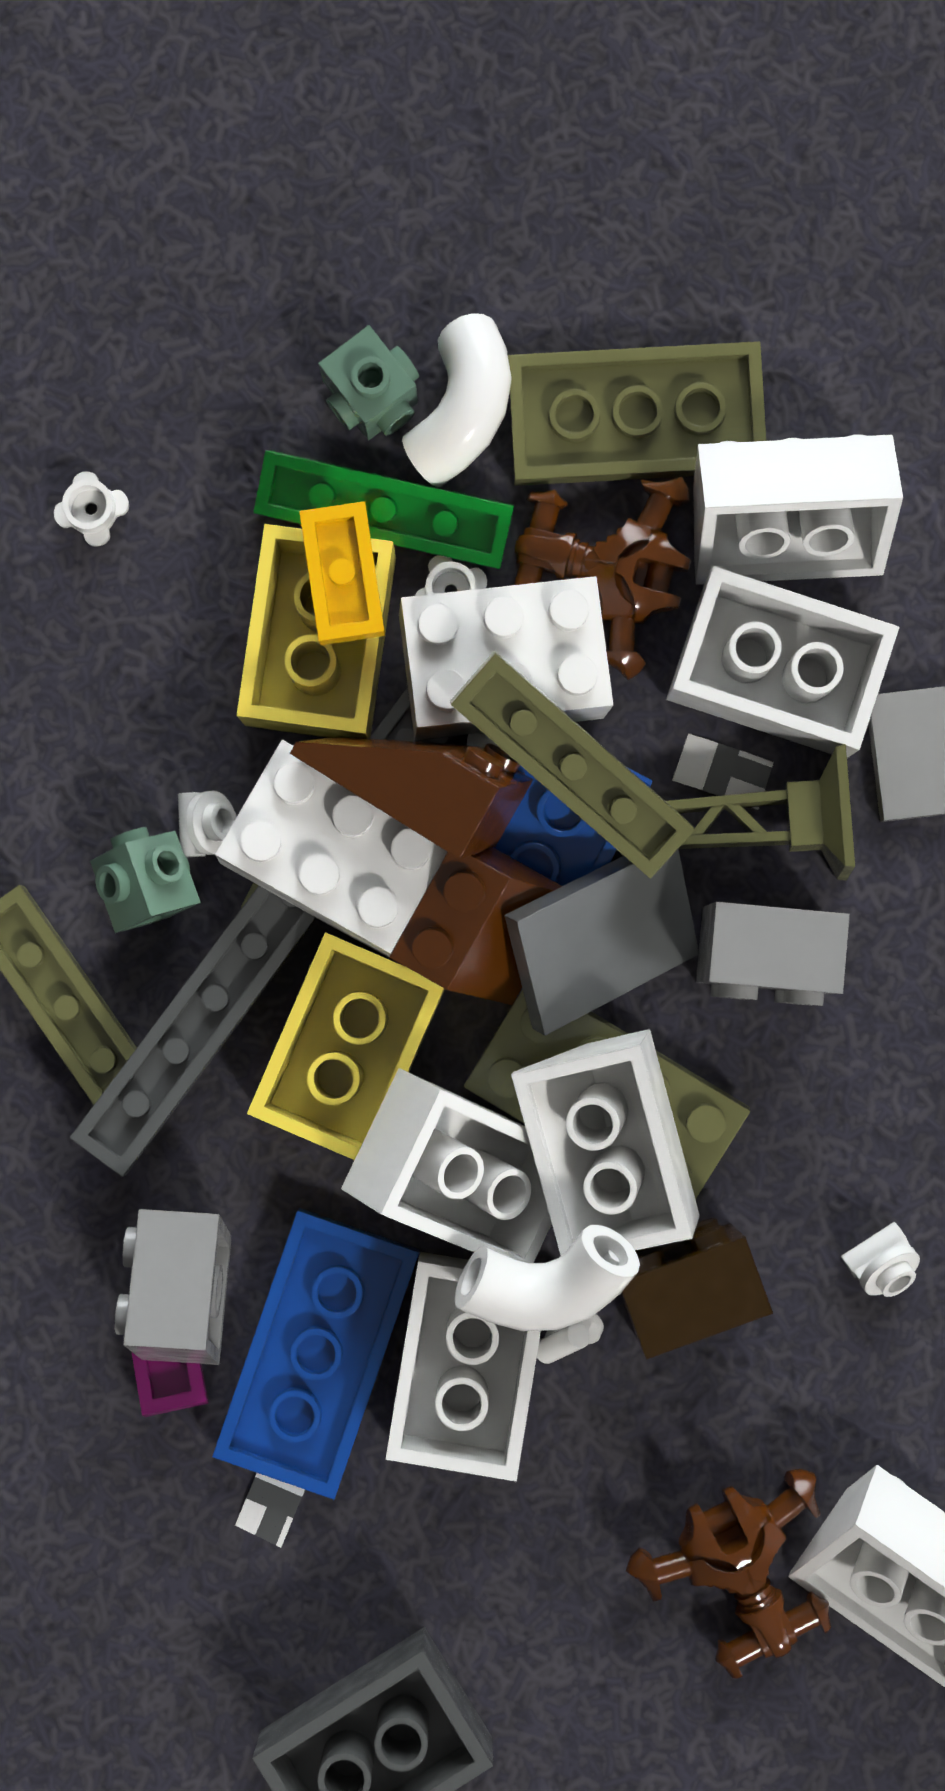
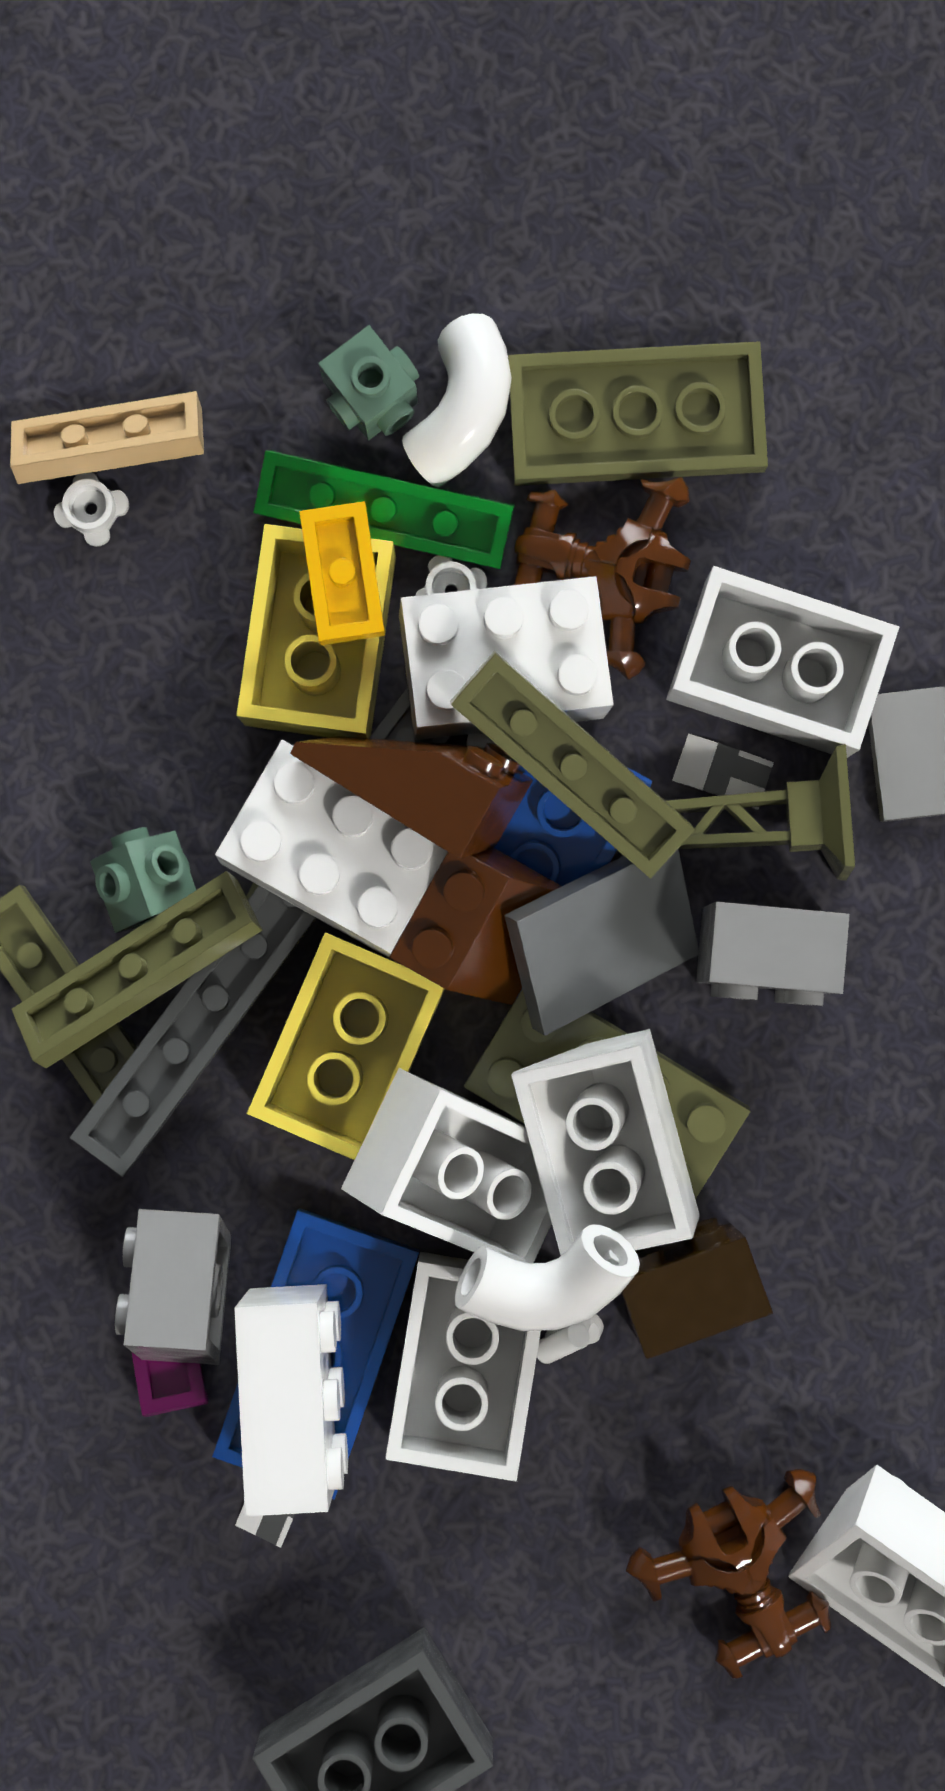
(106, 437): none -> tan plate
(136, 969): none -> olive plate
(203, 822): white plate -> none
(289, 1399): none -> white brick
(796, 507): white slope -> none
(883, 1262): white plate -> none

